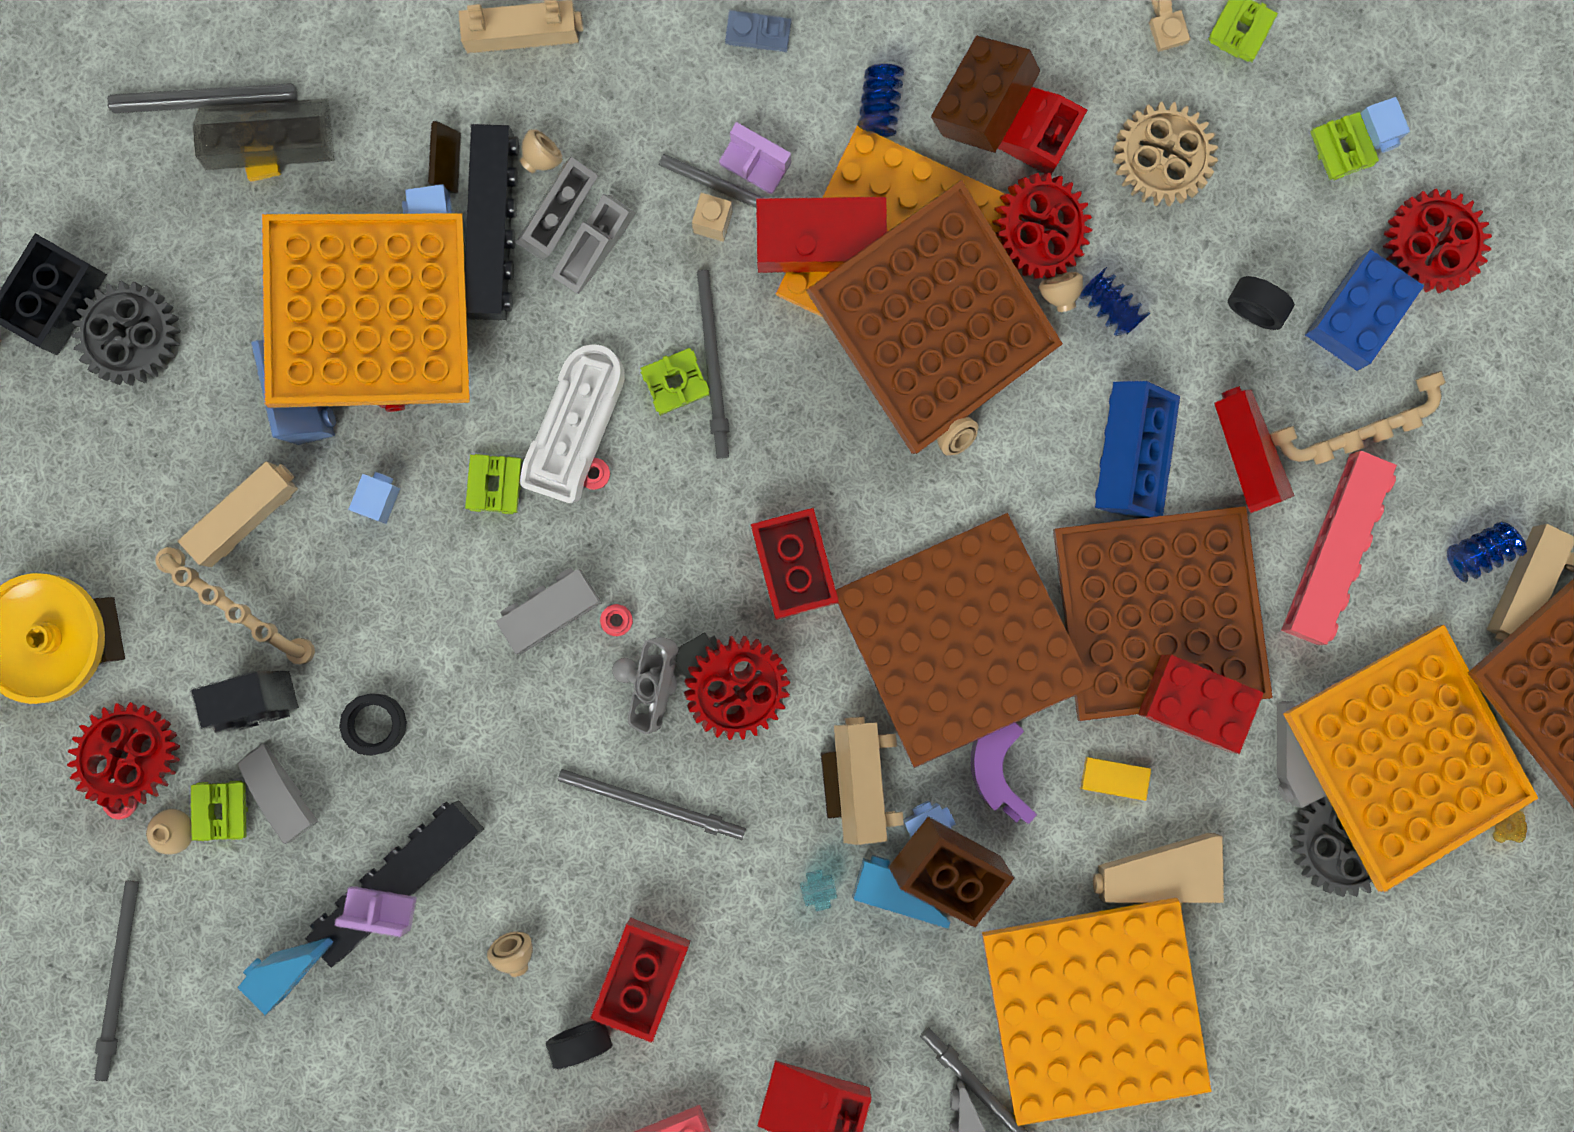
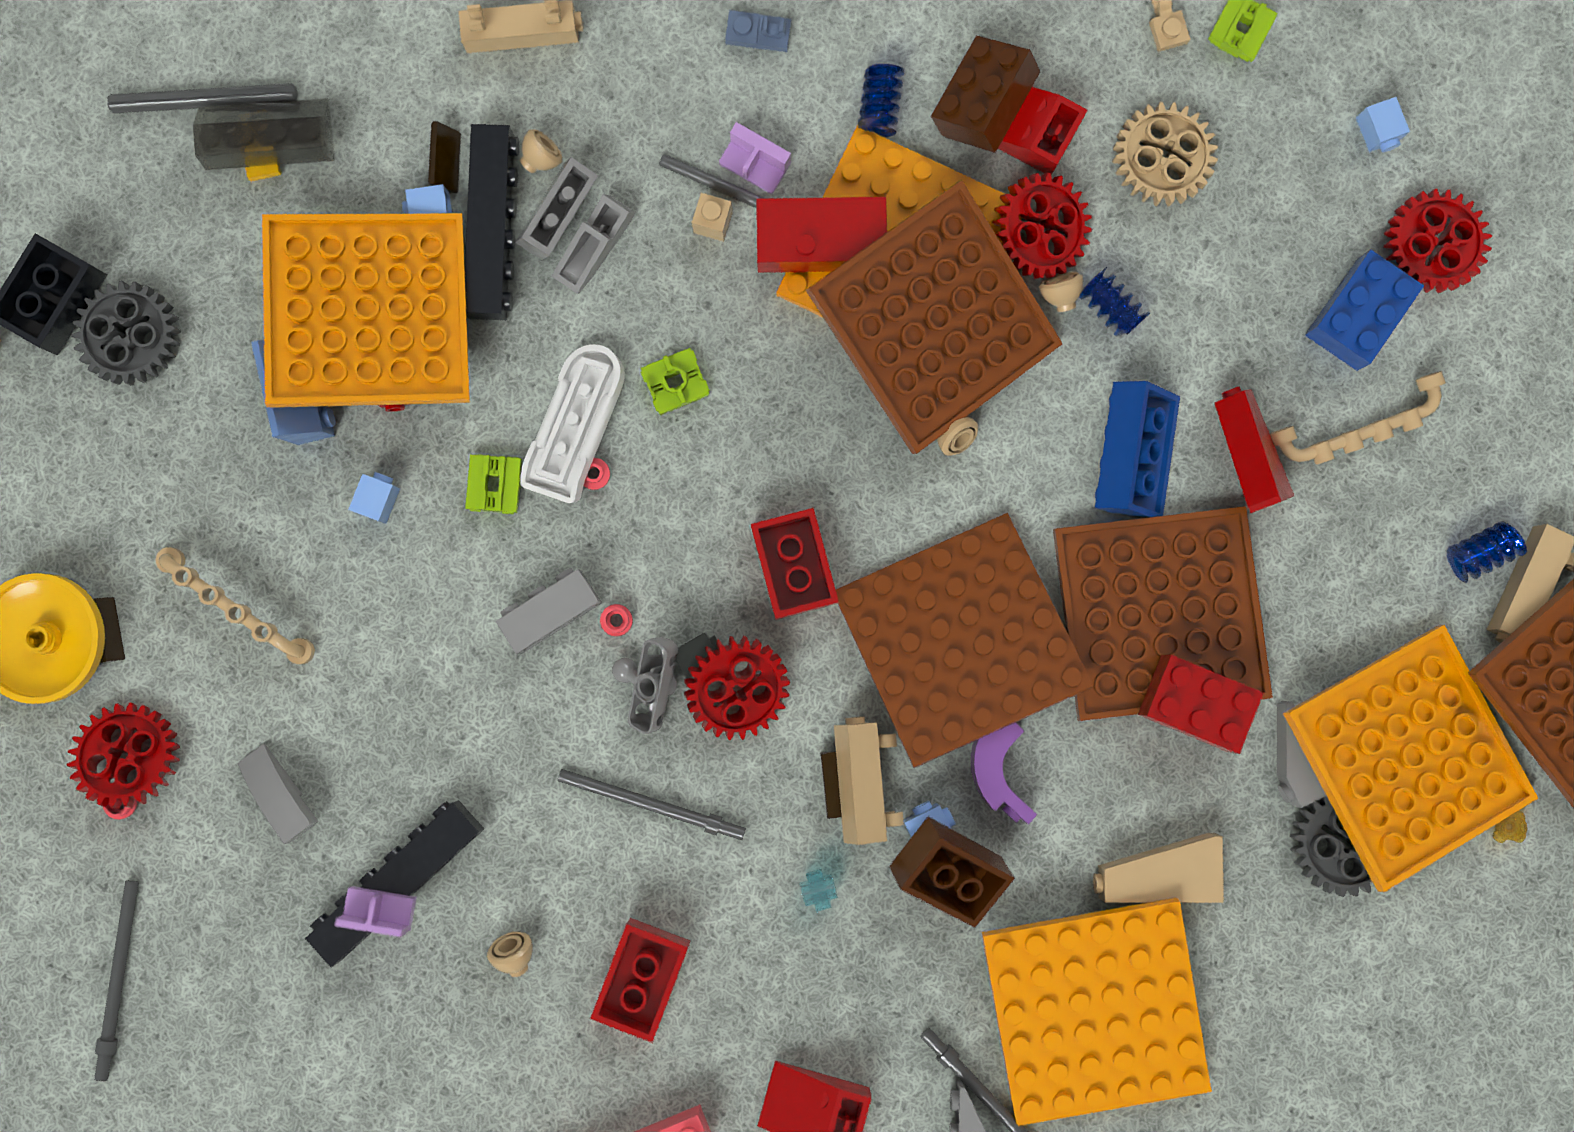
(169, 831): tan brick -> none
(233, 821): lime piece -> none
(238, 514): tan brick -> none
(245, 701): black brick -> none
(275, 977): dark azure slope -> none
(348, 720): black tyre -> none
(578, 1044): black tyre -> none
(719, 424): dark grey bar -> none
(879, 888): dark azure slope -> none
(1115, 778): yellow tile -> none
(1261, 302): black tyre -> none
(1339, 548): coral brick -> none
(1354, 132): lime piece -> none

